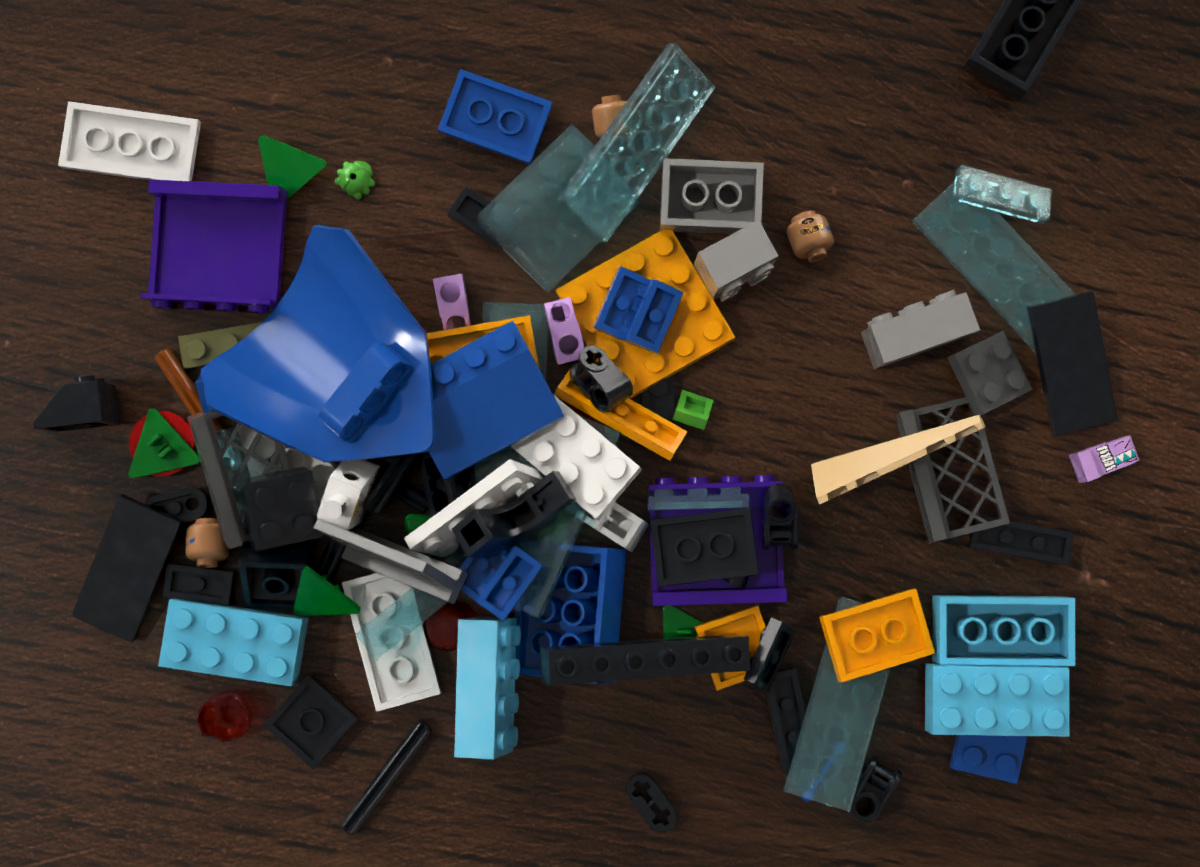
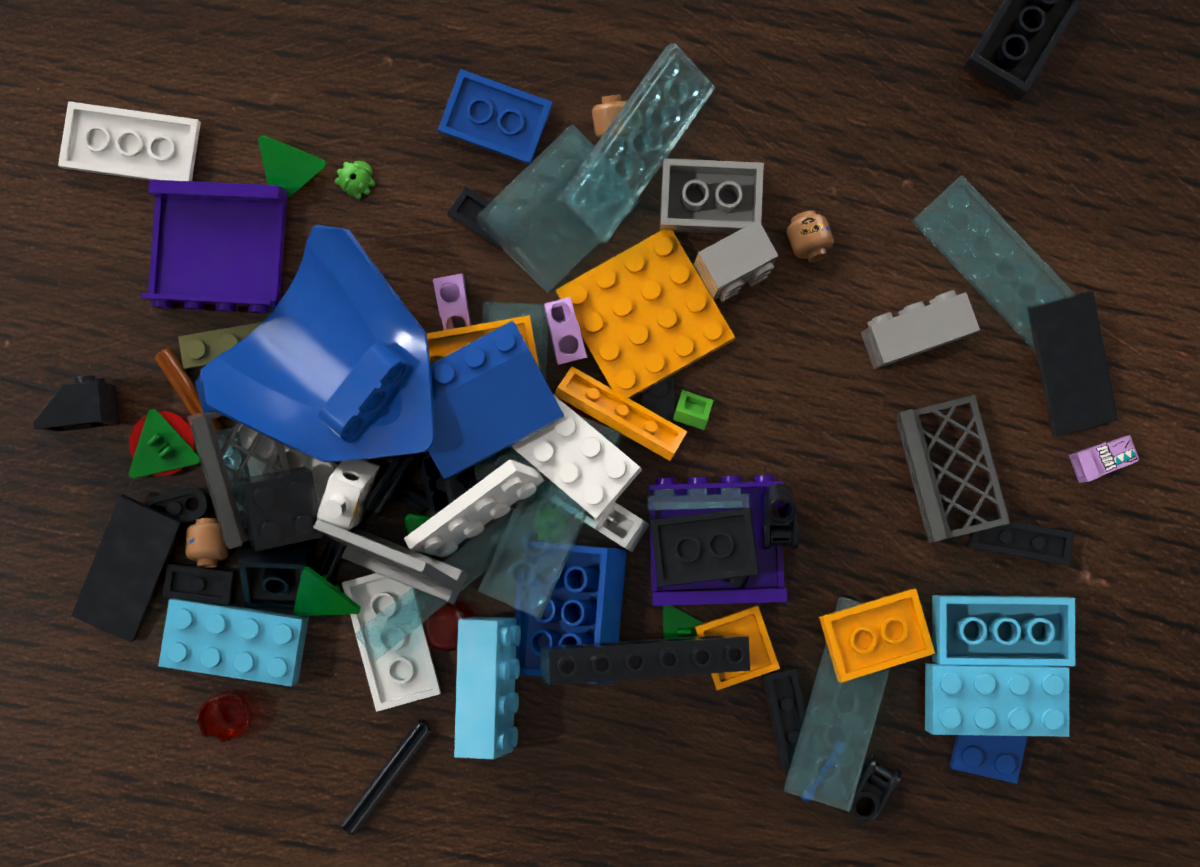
(311, 721): black plate -> none
(499, 579): blue slope -> none
(501, 528): black arch -> none
(602, 381): black piece -> none
(638, 310): blue slope -> none
(644, 806): black beam -> none
(770, 654): black plate -> none
(858, 467): tan wedge -> none
(989, 373): dark grey plate -> none
(1002, 194): clear light blue plate -> none

